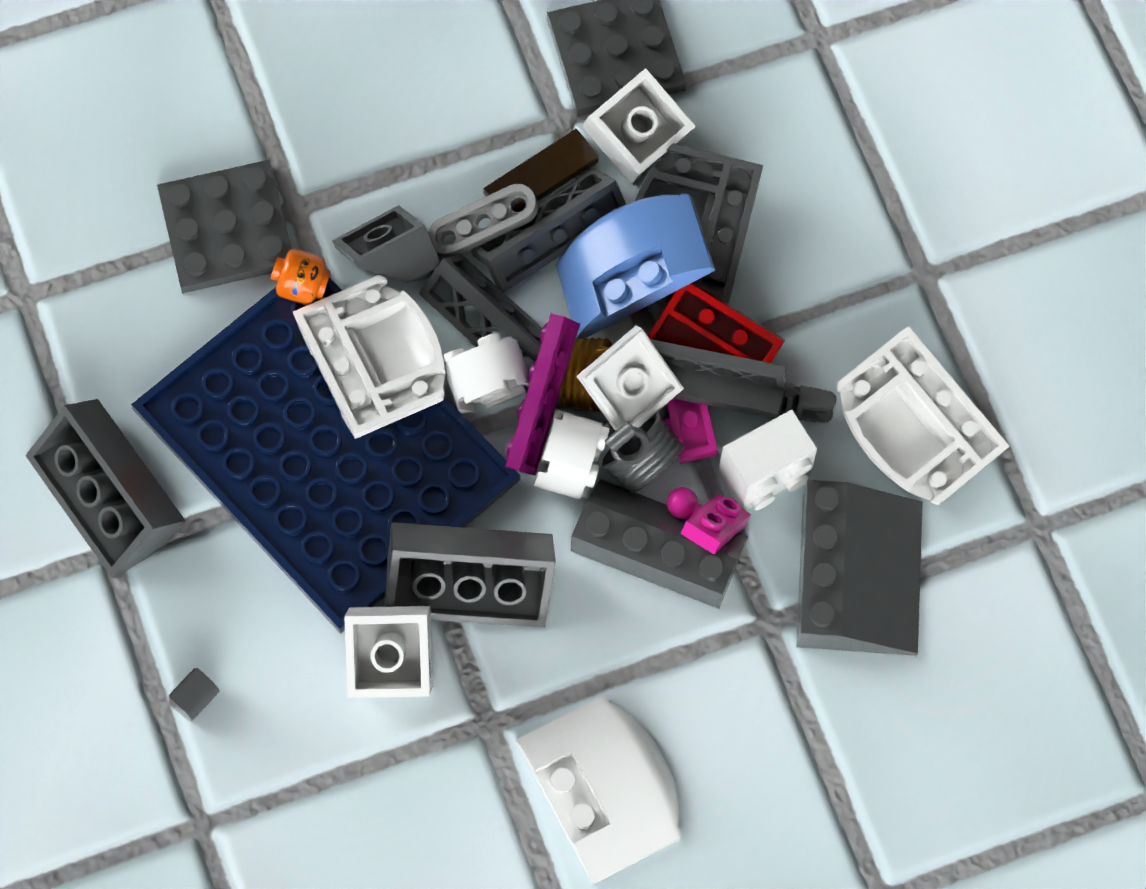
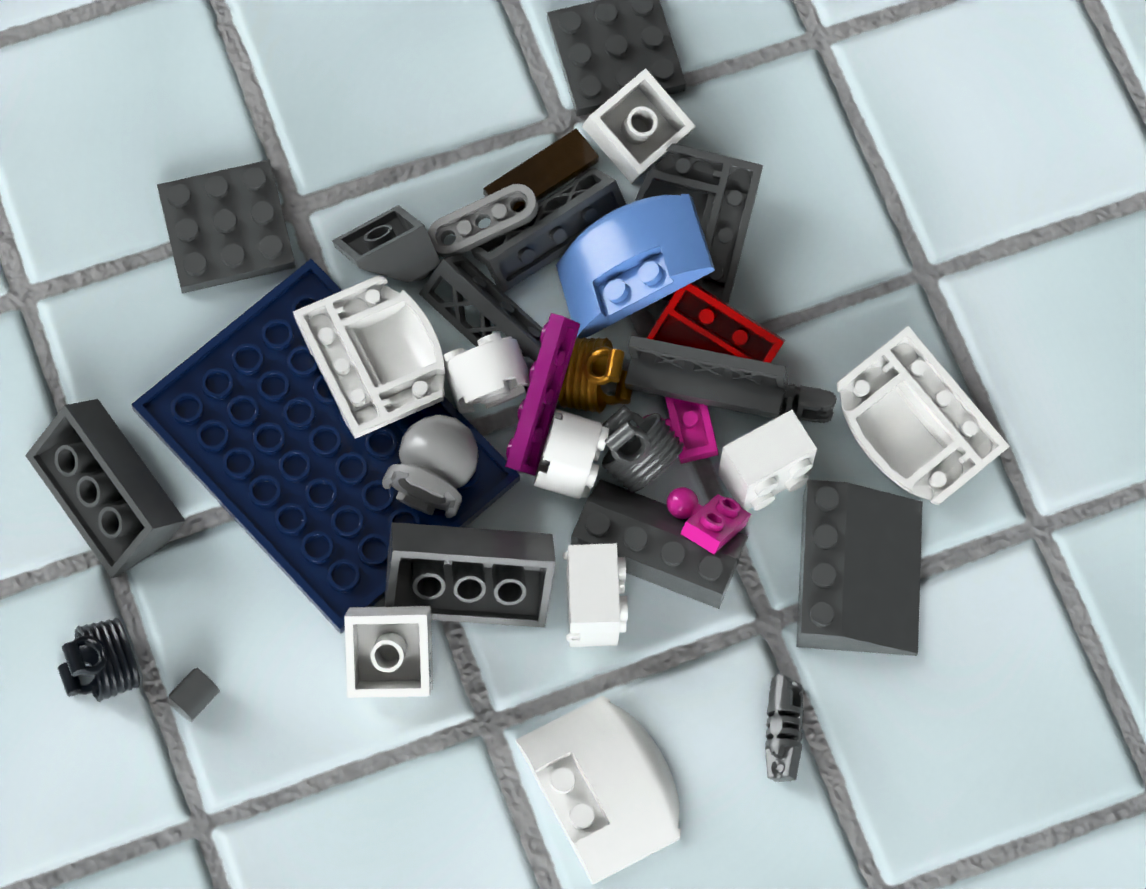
(111, 661): none -> black piece
(300, 277): orange head -> none
(435, 461): none -> light grey tile
(593, 596): none -> white brick
(630, 380): white tile -> none
(784, 729): none -> dark grey hinge

